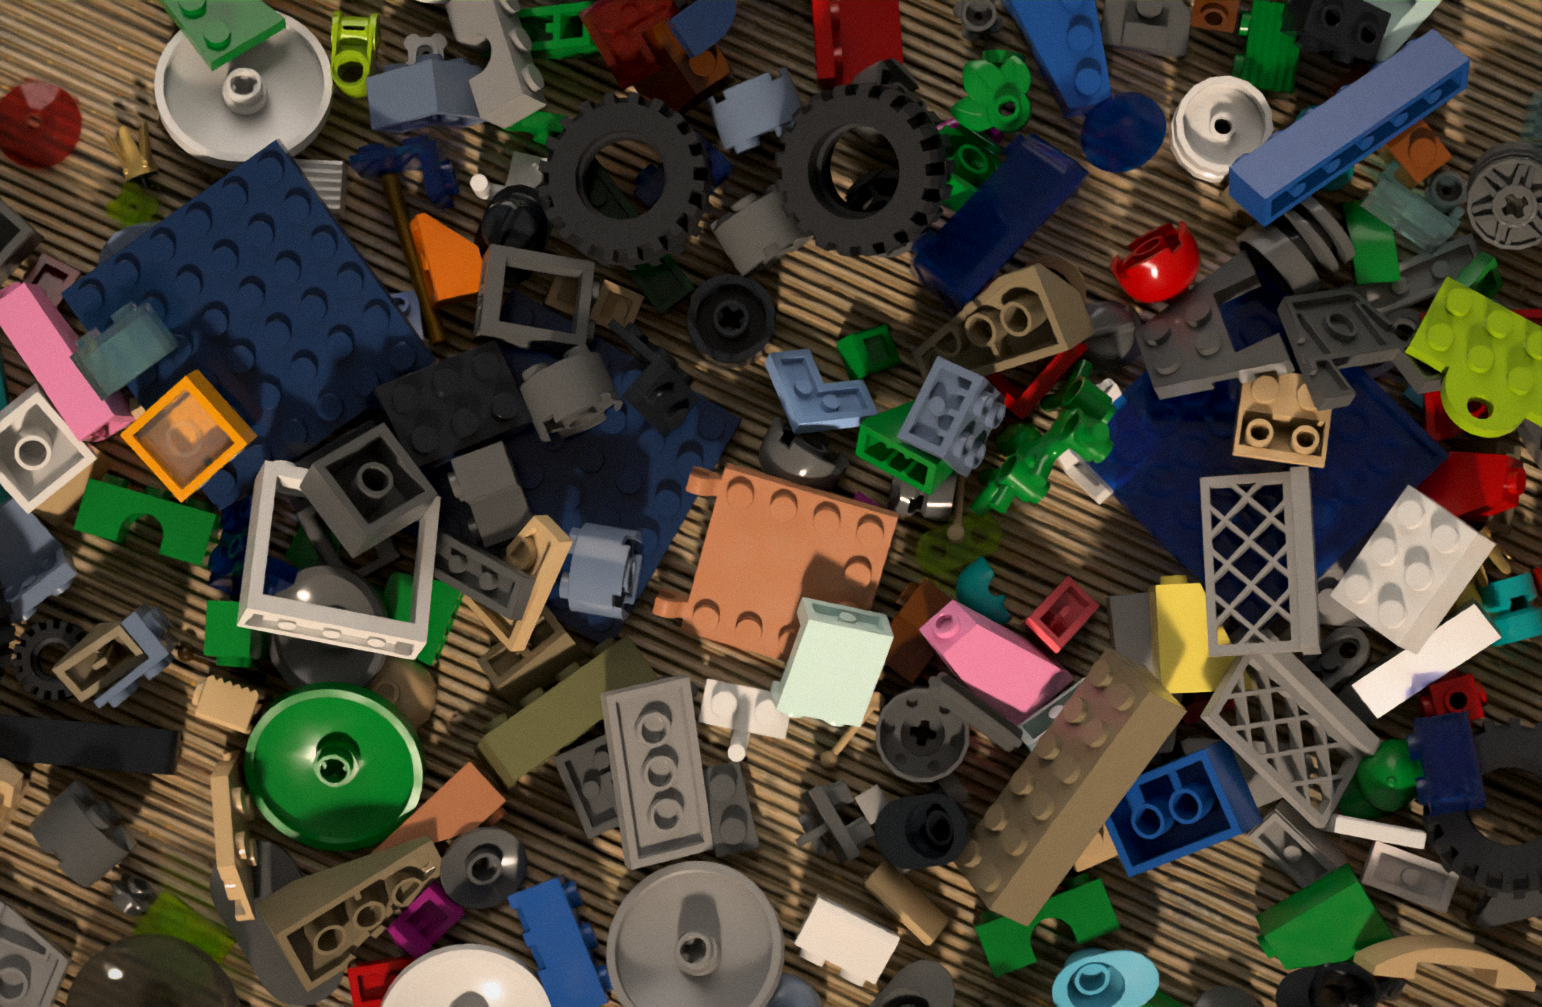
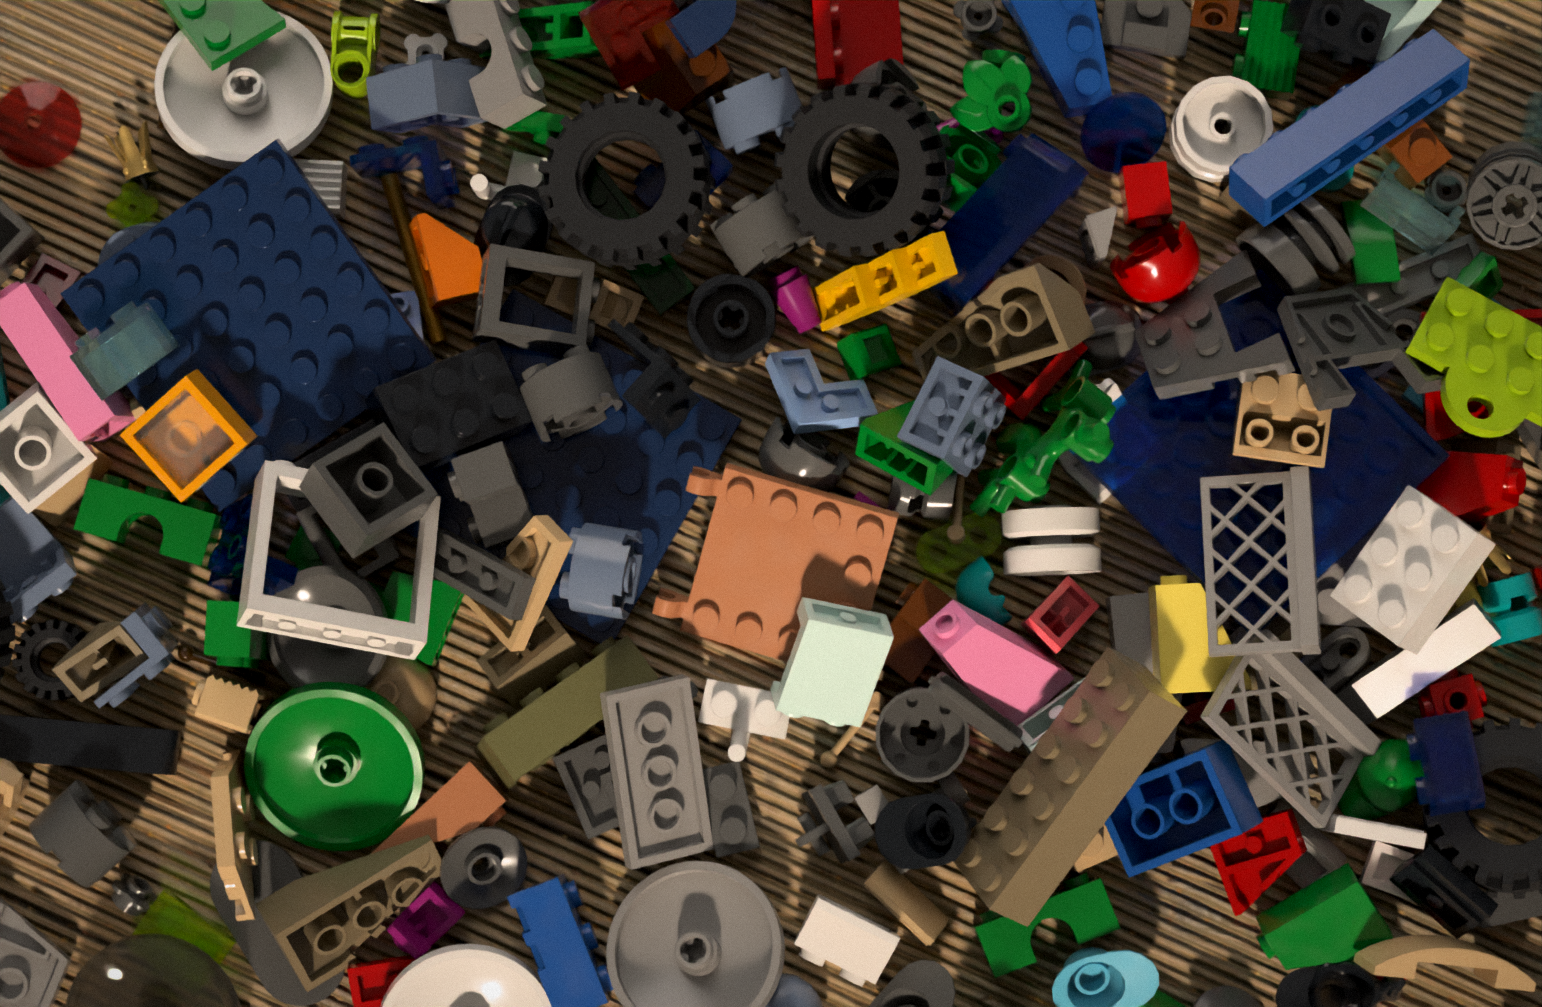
(795, 298): none -> magenta cone
(884, 280): none -> yellow slope
(1050, 537): none -> white wheel
(1096, 235): none -> light grey slope
(1145, 195): none -> red brick
(1258, 857): none -> red wing
(1443, 892): none -> black plate

